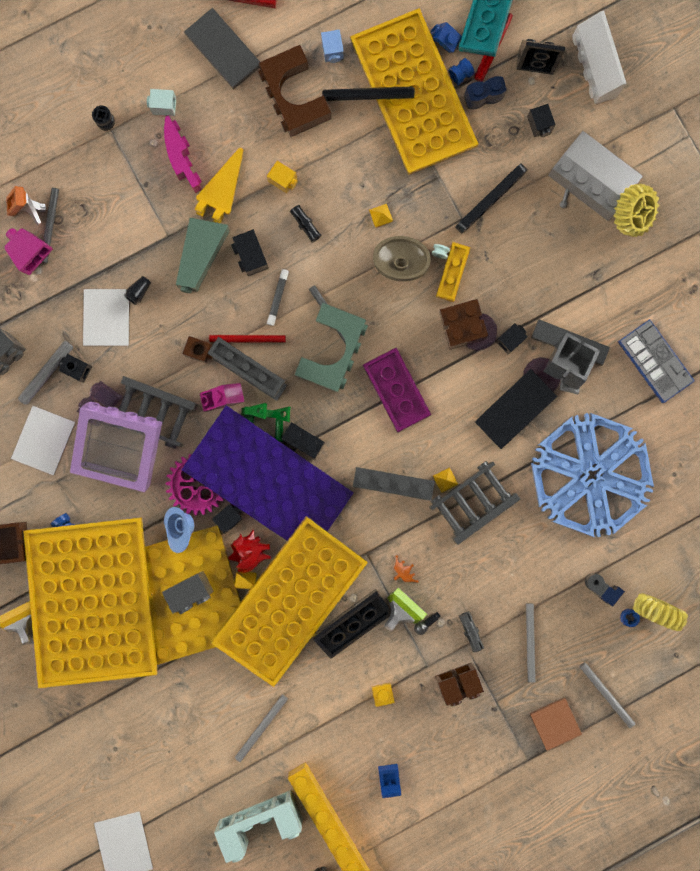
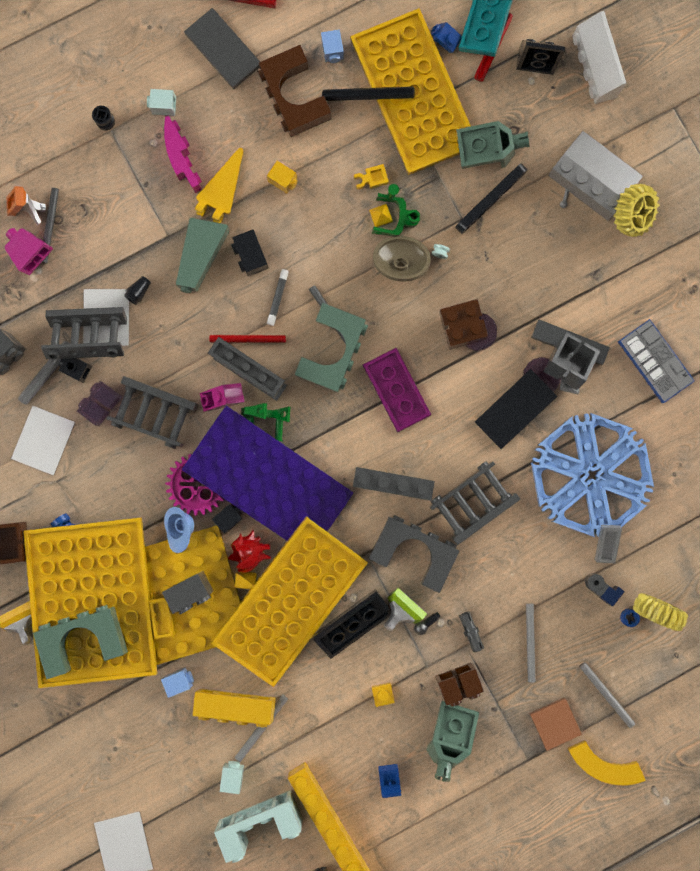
(51, 639): none -> sand green arch
(84, 317): none -> dark grey fence
(115, 446): piece -> none
(161, 618): none -> yellow plate
(177, 682): none -> light blue brick
(189, 350): reddish brown brick -> none
(232, 777): none -> light aqua brick
(234, 707): none -> yellow brick
(303, 440): black brick -> none
(305, 223): black pin -> none
(374, 176): none -> yellow plate
(403, 571): orange piece -> none
(404, 215): none -> green piece
(442, 554): none -> dark grey arch
(445, 480): yellow slope -> none
(452, 738): none -> sand green plate
(453, 272): yellow tile -> none
(461, 71): blue wheel -> none
(485, 92): dark blue brick -> none
(489, 144): none -> sand green plate
(512, 338): black brick -> none
(541, 121): black brick -> none
(604, 771): none -> yellow tile
(608, 543): none -> light grey tile

